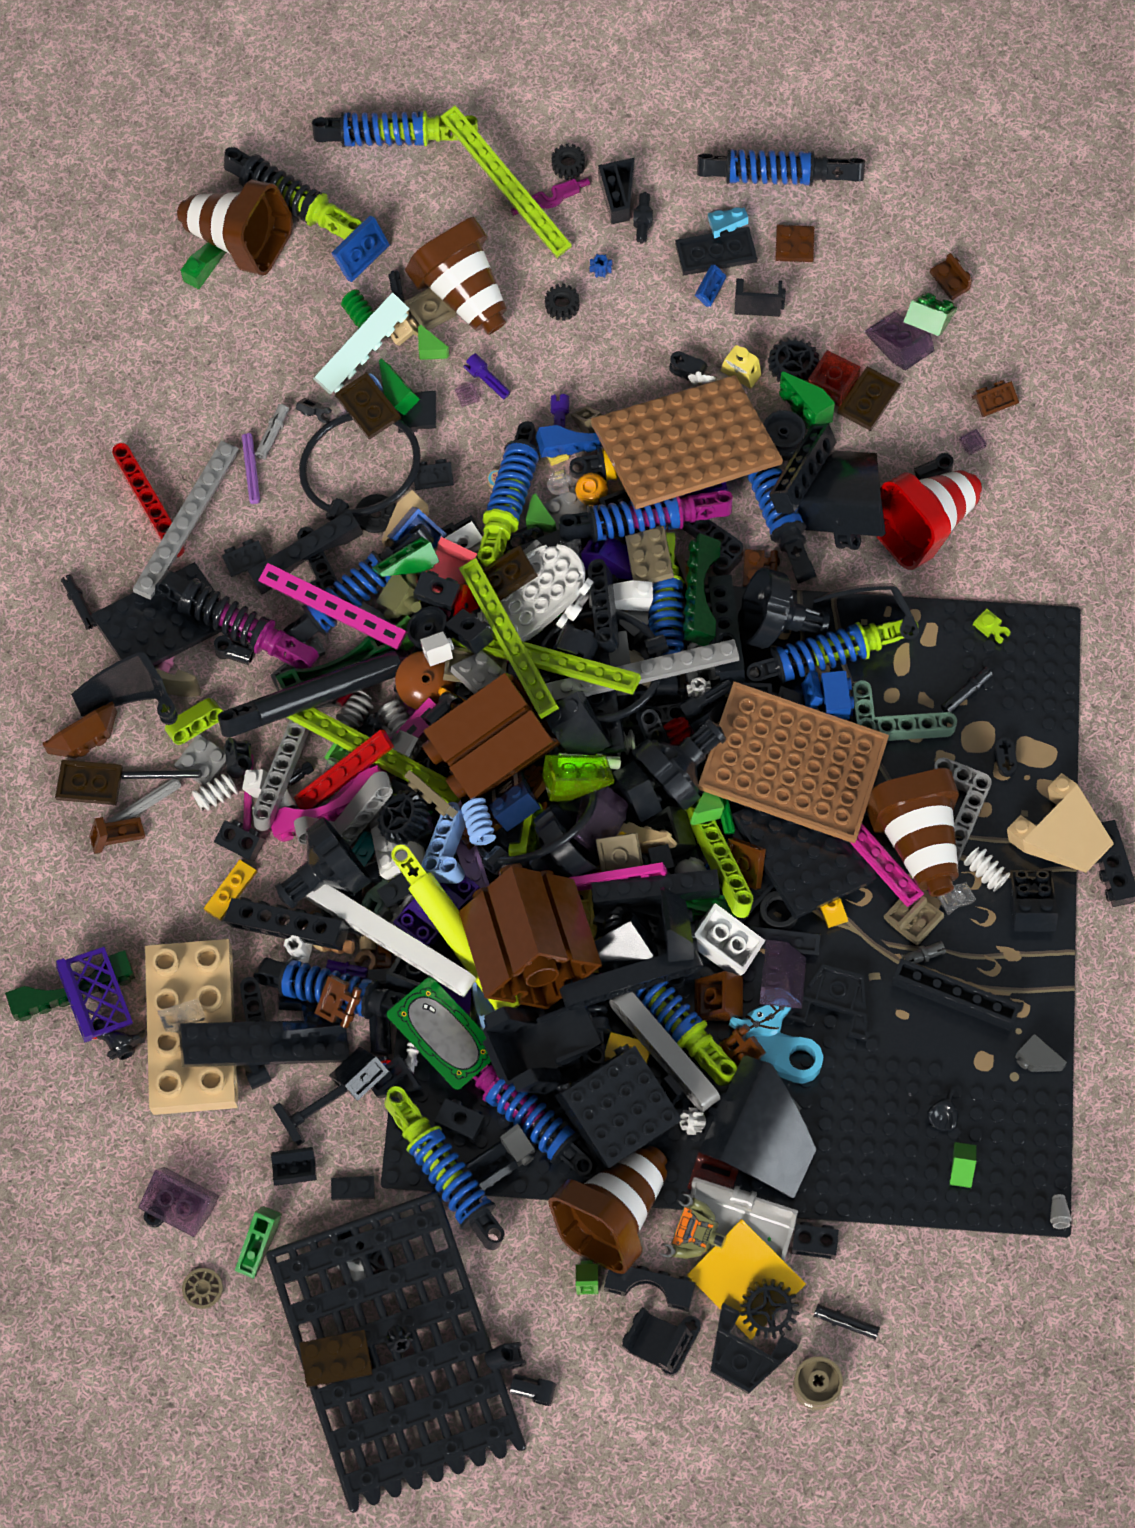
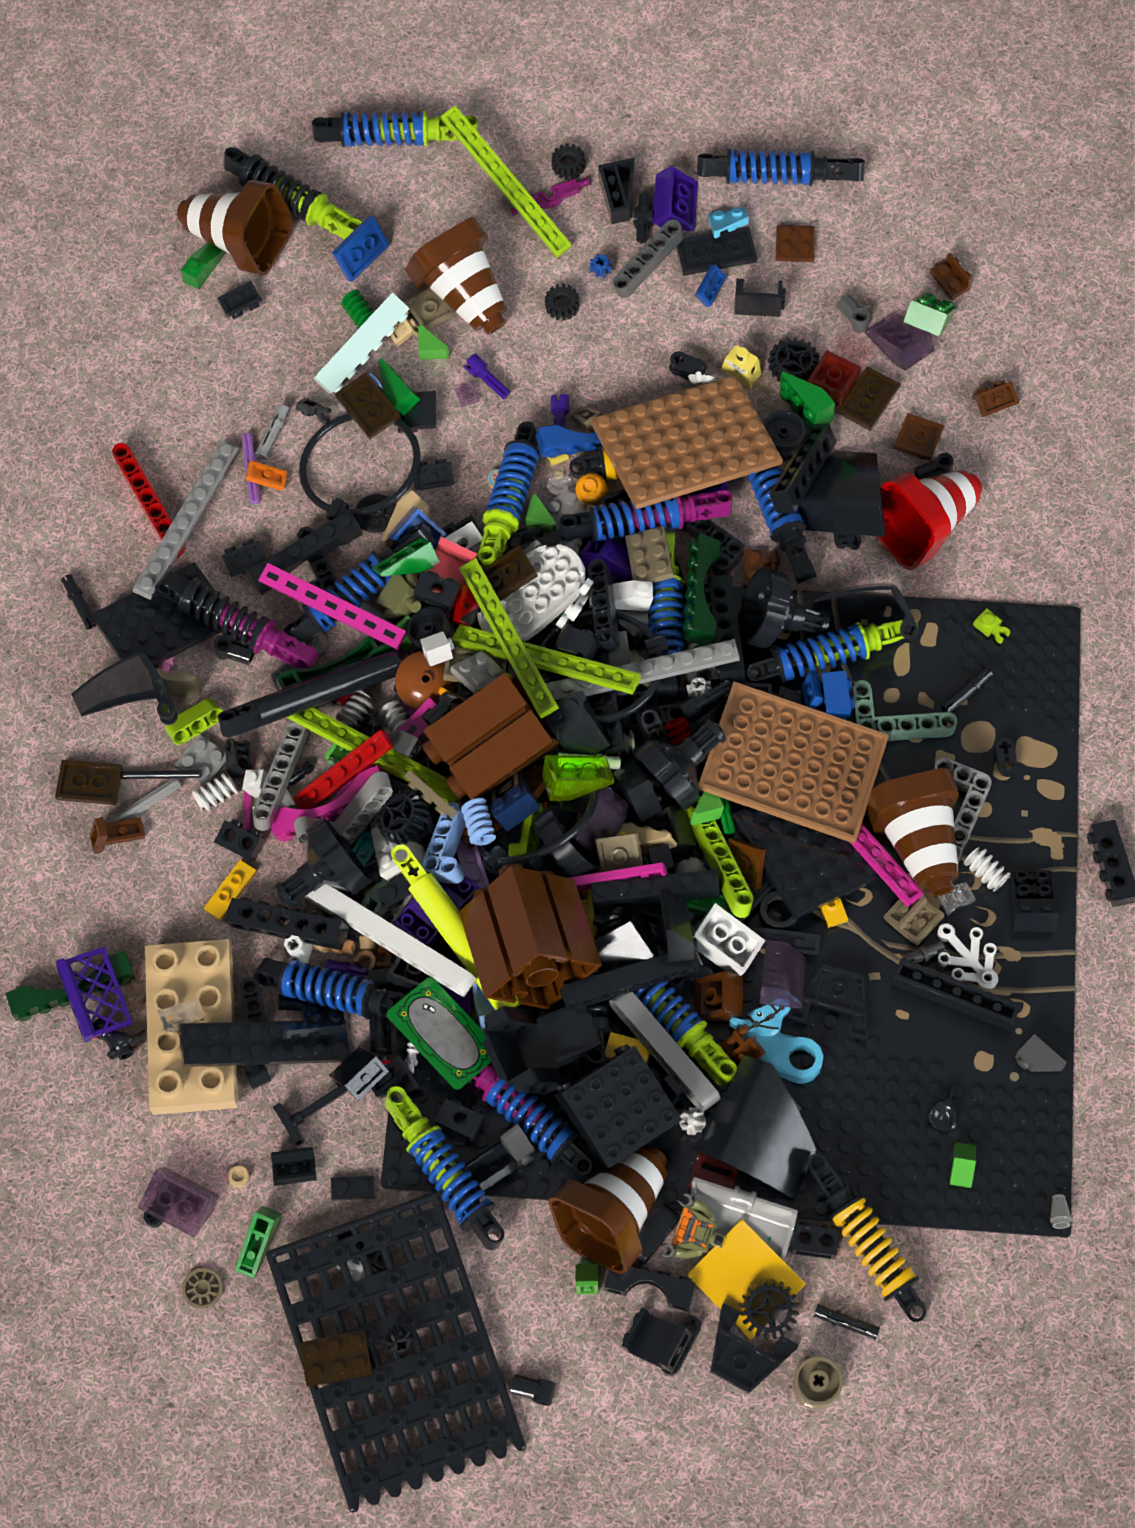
(83, 734): reddish brown wedge -> none
(238, 1176): none -> tan tile
(239, 300): none -> black bracket
(266, 475): none -> orange plate
(332, 999): reddish brown plate -> none
(396, 286): black axle -> none
(470, 631): black brick -> none
(505, 1356): black piece -> none
(649, 250): none -> dark grey beam
(657, 1231): none -> black beam
(675, 198): none -> dark purple slope
(854, 313): none -> dark grey piece
(895, 1282): none -> piece
(919, 437): none -> reddish brown plate
(969, 959): none -> white plant
(972, 442): clear purple tile -> none
(1068, 833): tan wedge -> none

